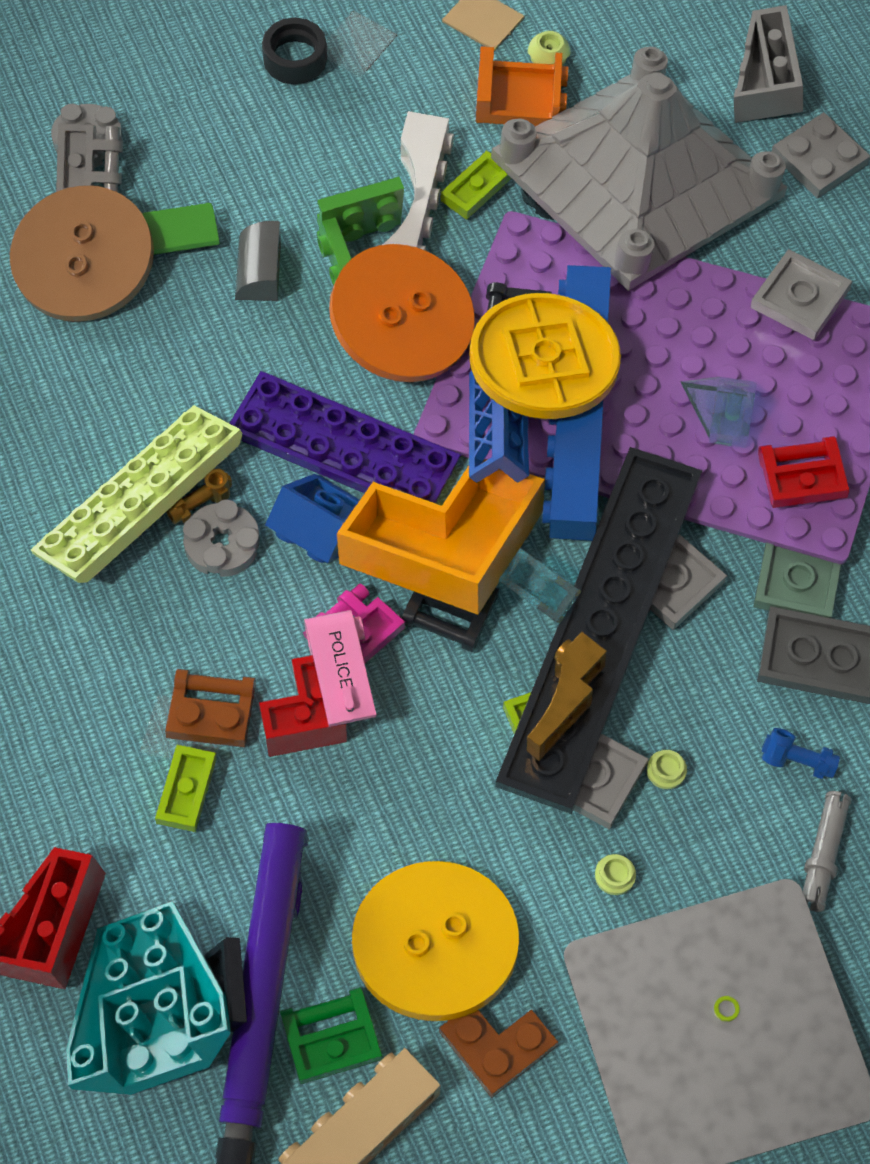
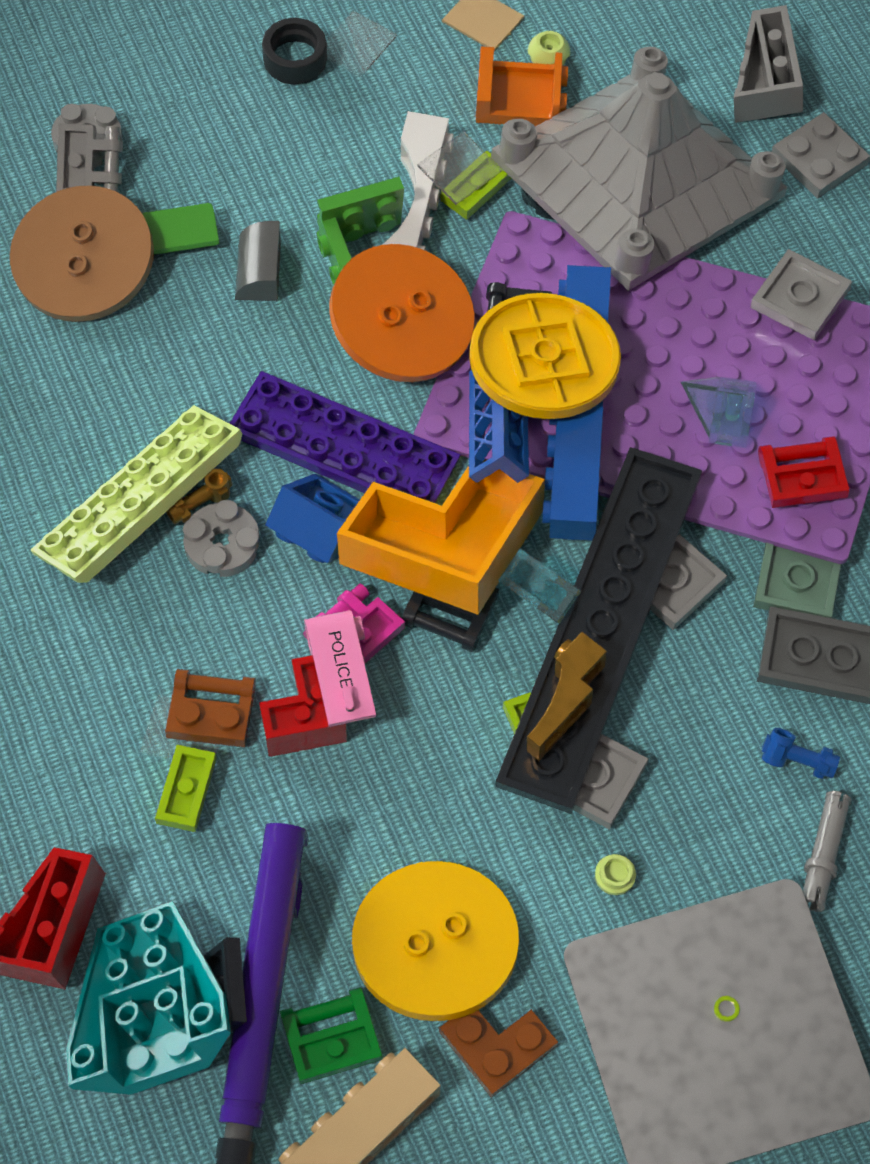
(459, 168): none -> clear window
(666, 769): yellowish green plate -> none

